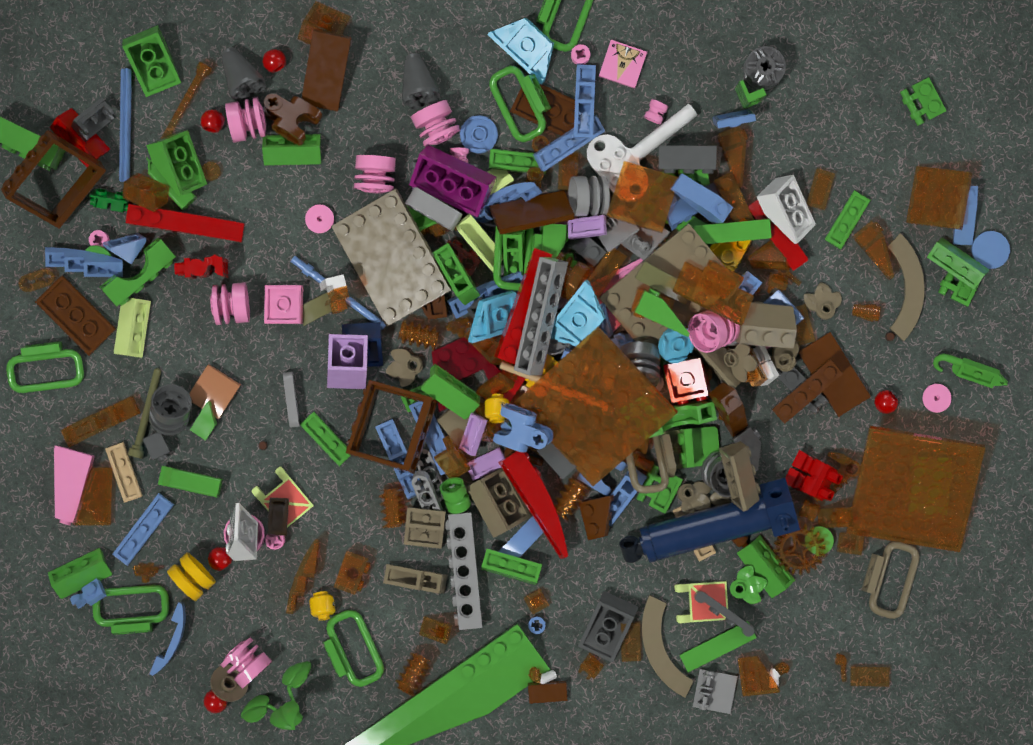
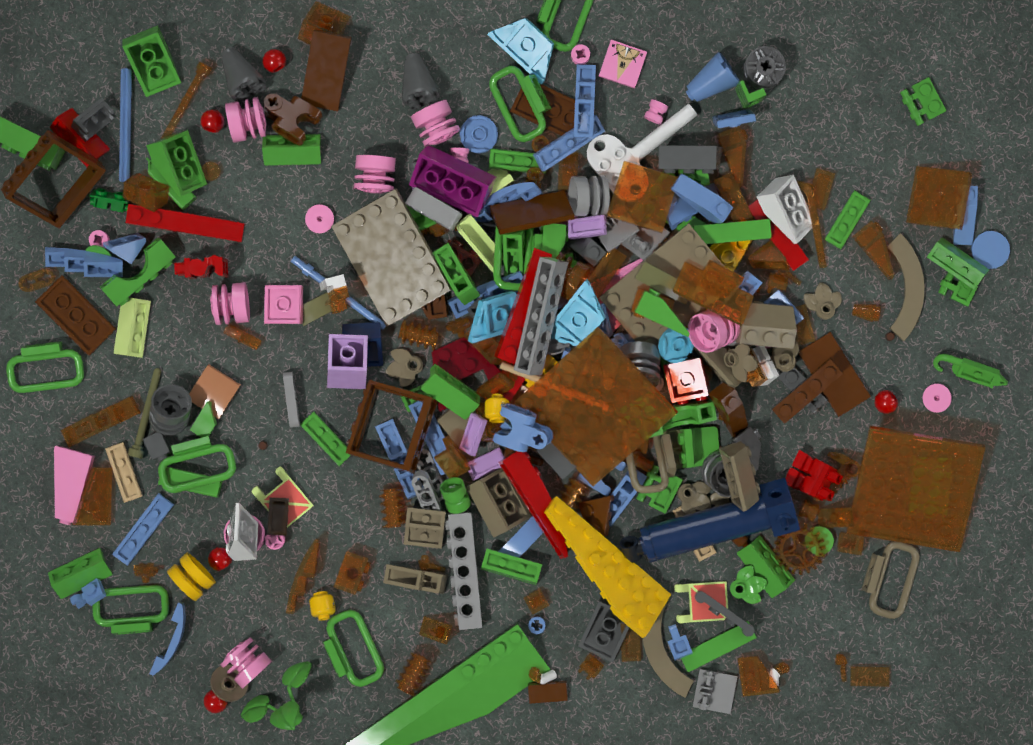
(191, 450): none -> bright green bar
(242, 336): none -> clear orange axle
(425, 564): none -> clear orange hand
(627, 587): none -> yellow wing
(679, 645): none -> medium blue plate
(712, 79): none -> medium blue cone
(809, 191): none -> clear orange piece

